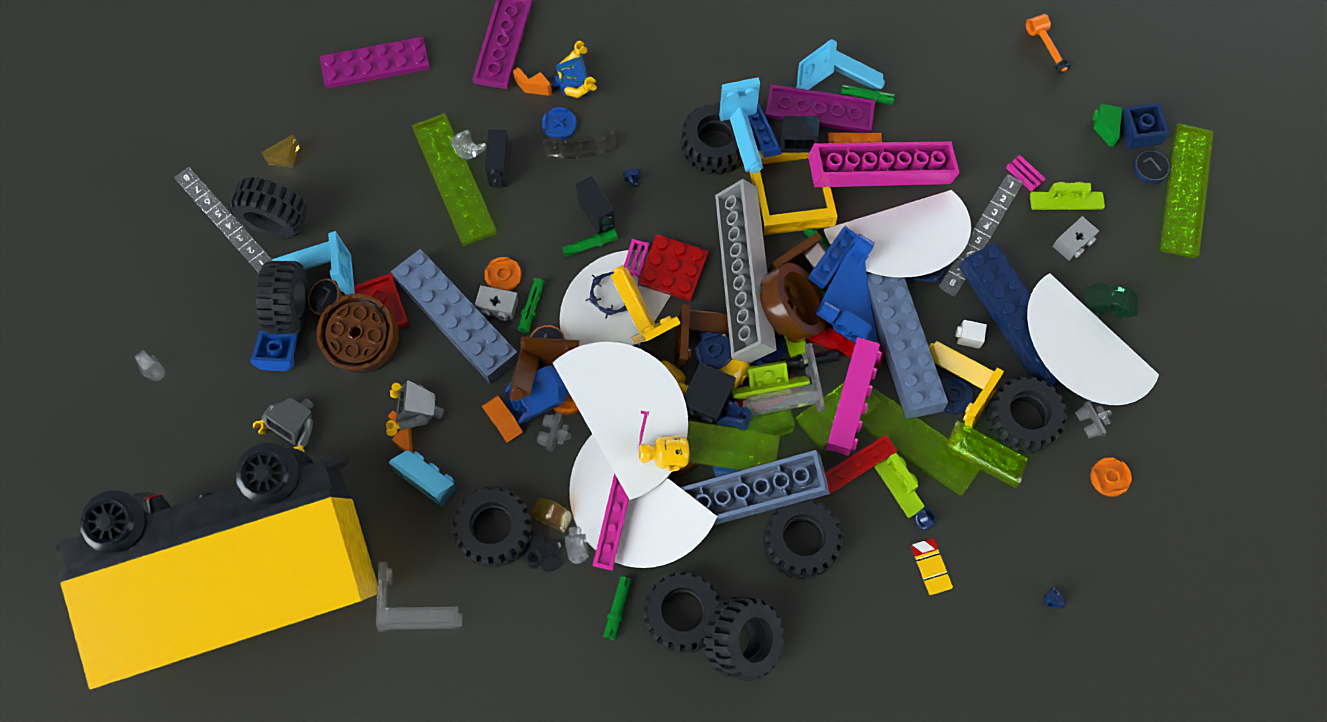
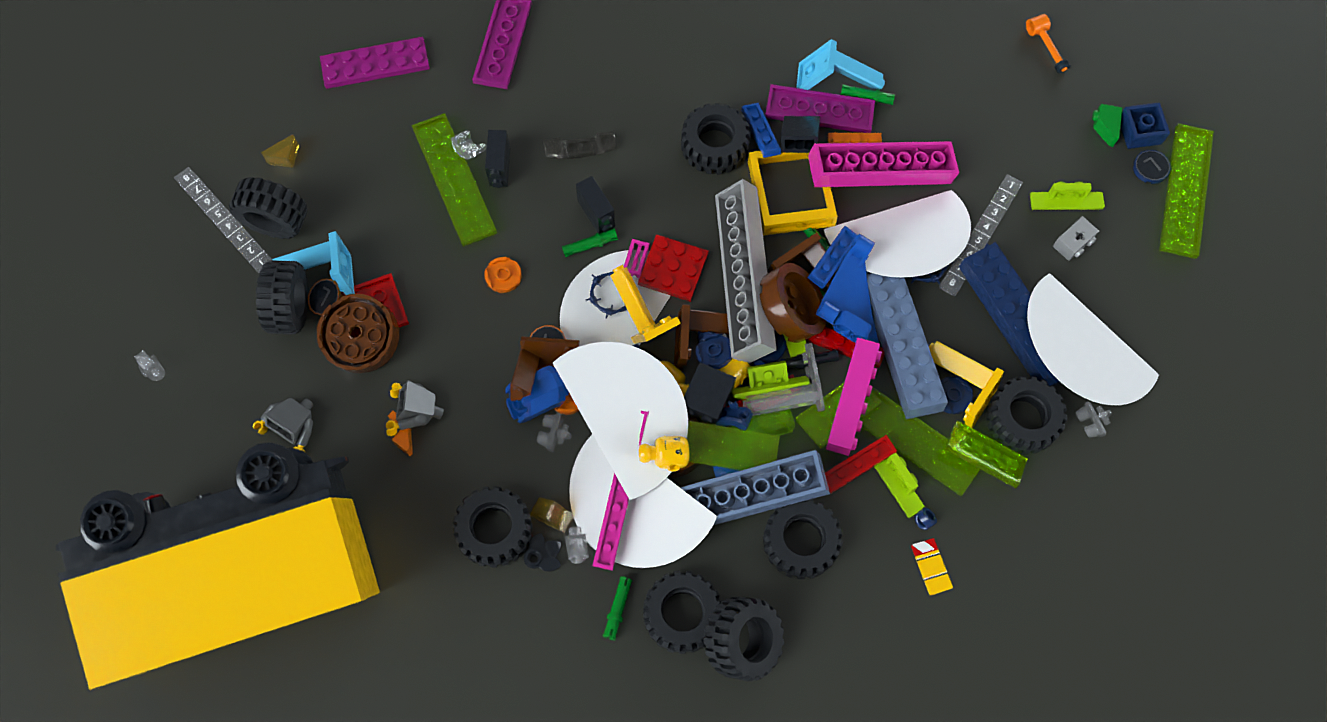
(274, 351): blue slope -> none
(410, 617): clear piece -> none
(424, 476): medium azure slope -> none
(455, 316): sand blue brick -> none
(496, 303): light grey brick -> none
(502, 418): orange slope -> none
(530, 306): green pin -> none
(536, 85): orange slope -> none
(559, 123): blue tile -> none
(573, 75): torso -> none
(632, 176): dark blue tile -> none
(737, 103): medium azure piece -> none
(971, 334): white brick -> none
(1027, 172): dark pink tile -> none
(1054, 599): dark blue tile -> none
(1110, 298): clear green brick -> none
(1111, 477): orange tile -> none

